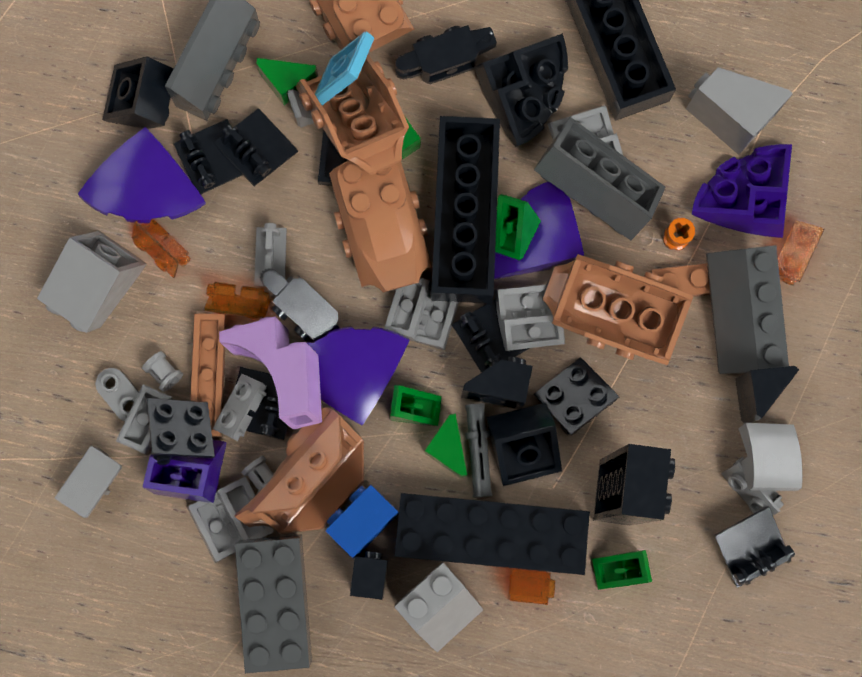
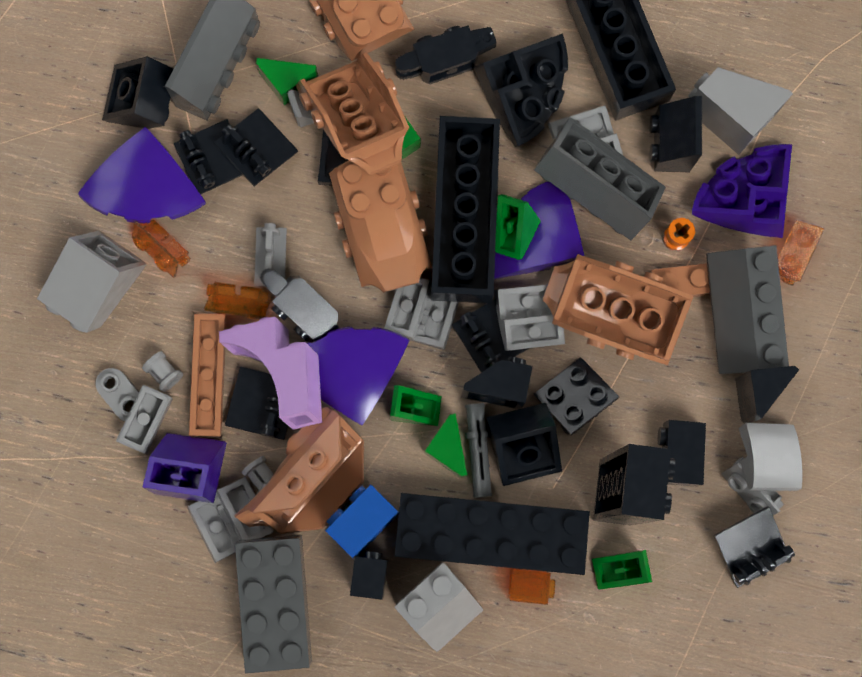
(89, 482): light grey panel -> none
(179, 429): black hinge -> none
(244, 397): light grey hinge -> none
(344, 68): medium azure tile -> none
(677, 135): none -> black slope
(687, 448): none -> black brick

